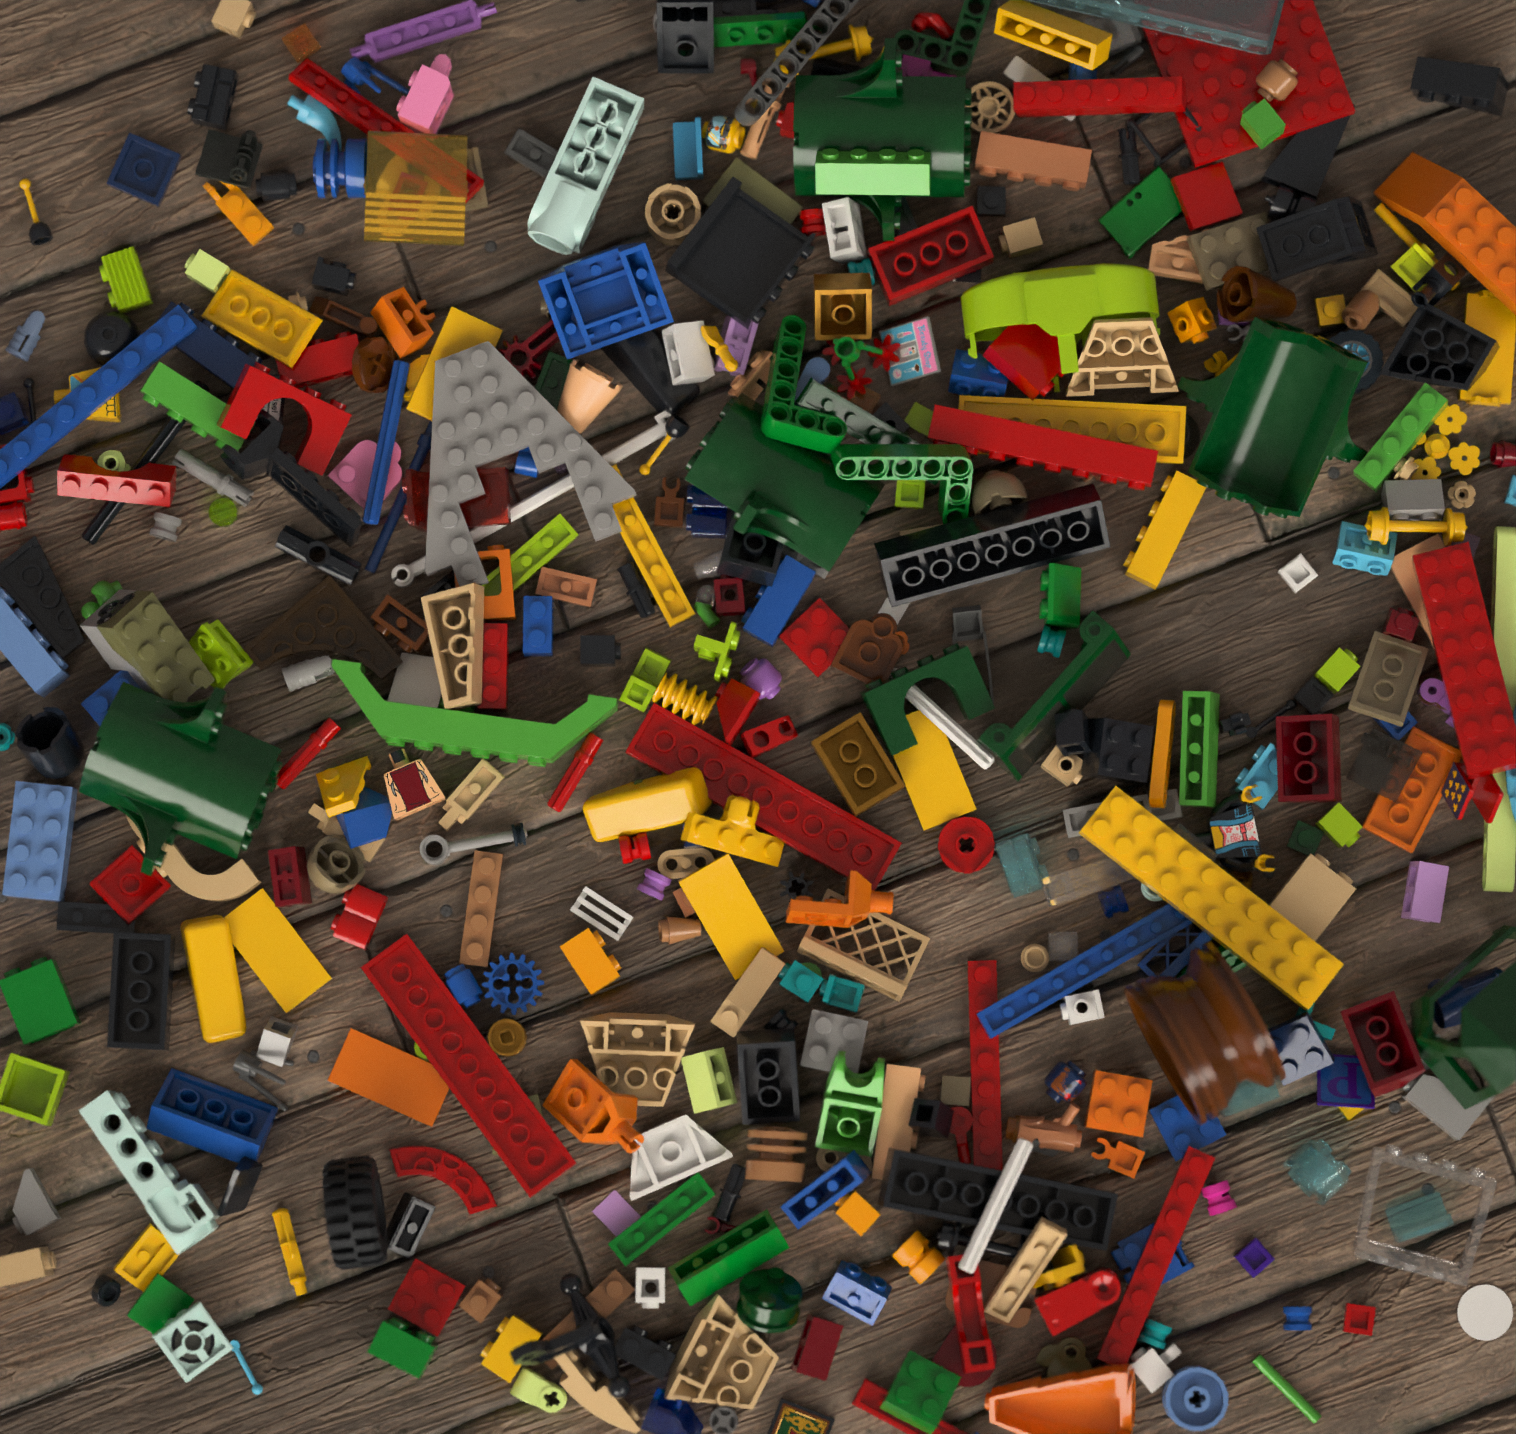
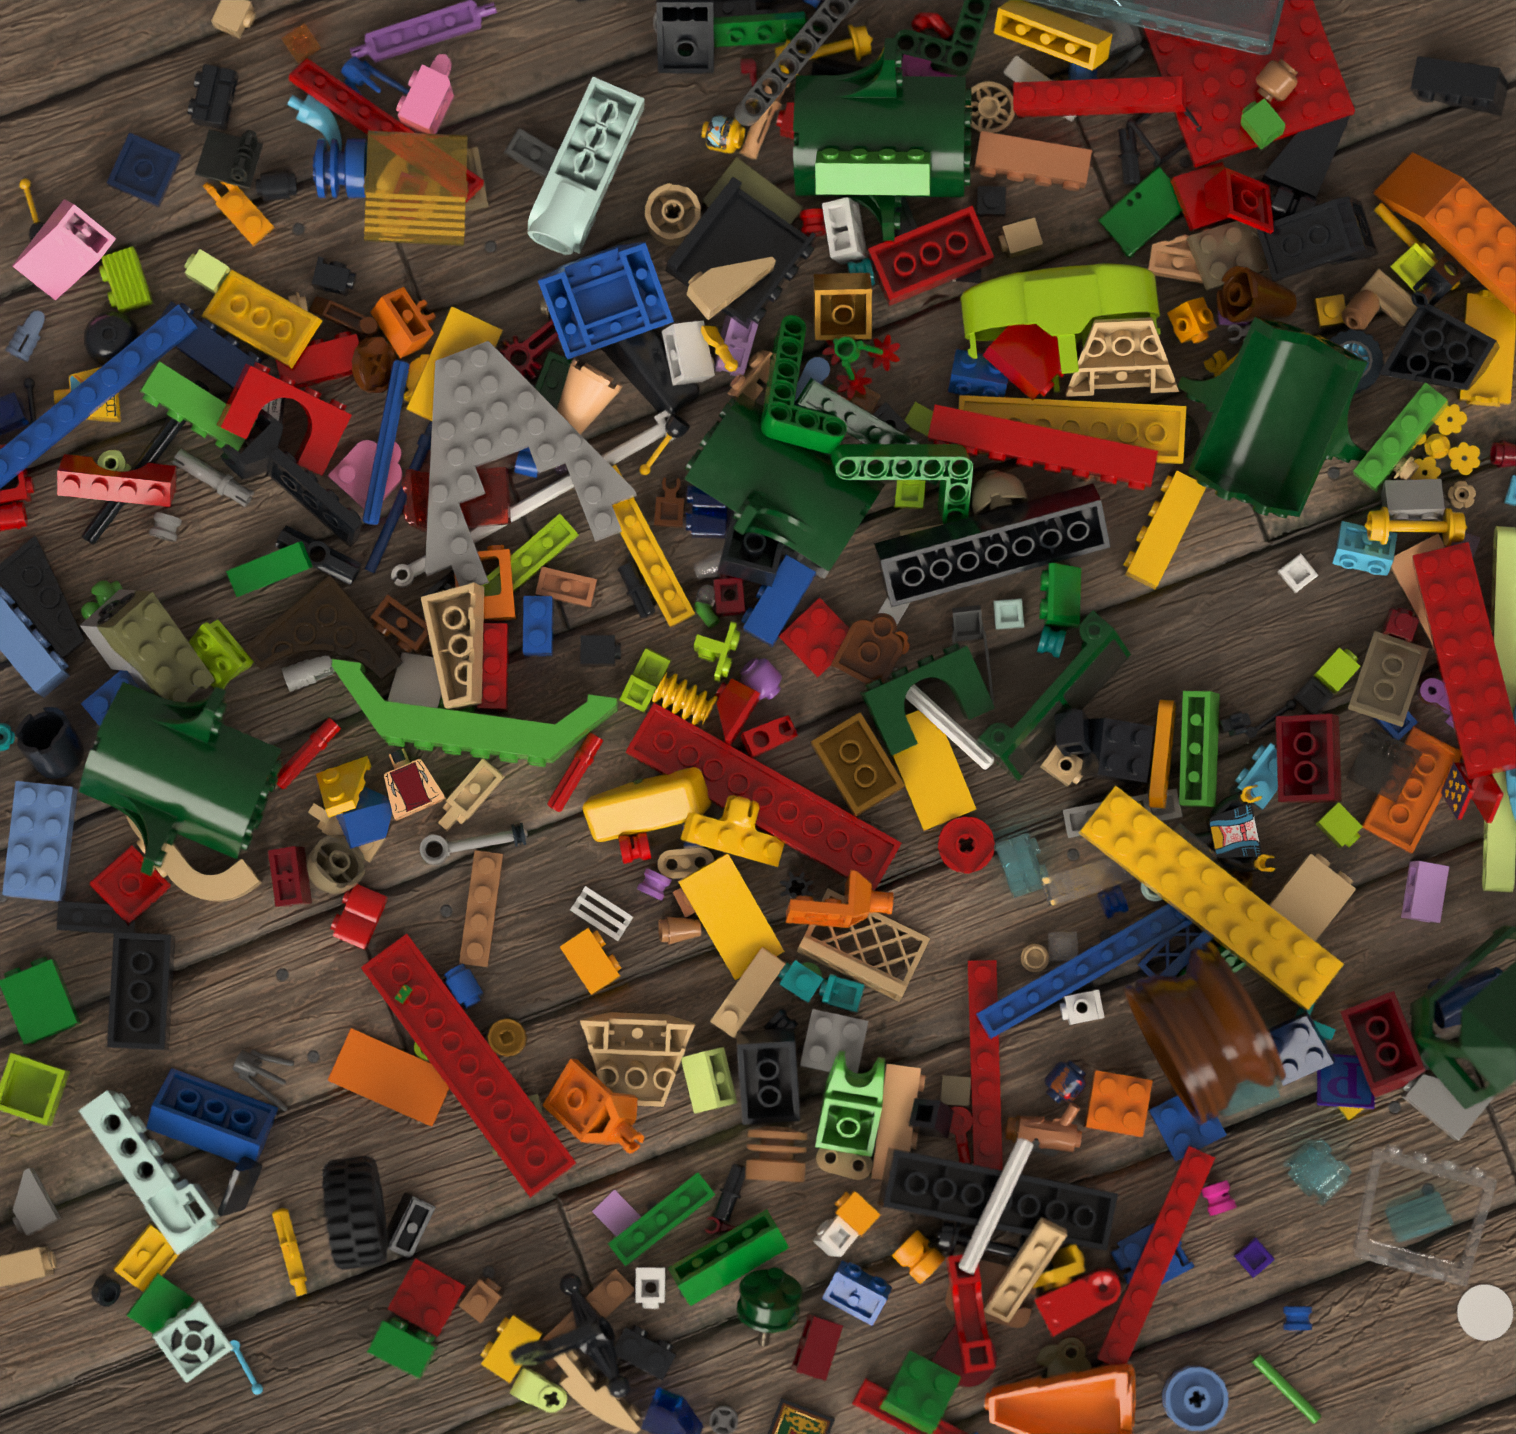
(63, 250): none -> bright pink slope
(214, 977): yellow piece -> none
(223, 512): clear neon green tile -> none
(269, 569): none -> green tile
(275, 951): yellow tile -> none
(276, 1041): light grey brick -> none
(403, 994): none -> green piece
(448, 1169): red tile -> none
(524, 971): blue gear -> none
(672, 1154): white wing -> none
(688, 150): dark azure panel -> none
(720, 1360): tan wedge -> none
(726, 283): none -> tan slope
(825, 1189): blue brick -> none
(835, 1236): none -> white brick
(916, 351): piece -> none
(1008, 614): none -> light aqua tile
(1122, 1158): orange plate -> none
(1153, 1368): white brick -> none
(1155, 1333): teal wheel -> none
(1240, 199): none -> red slope
(1304, 838): dark green plate -> none
(1358, 1319): red plate -> none

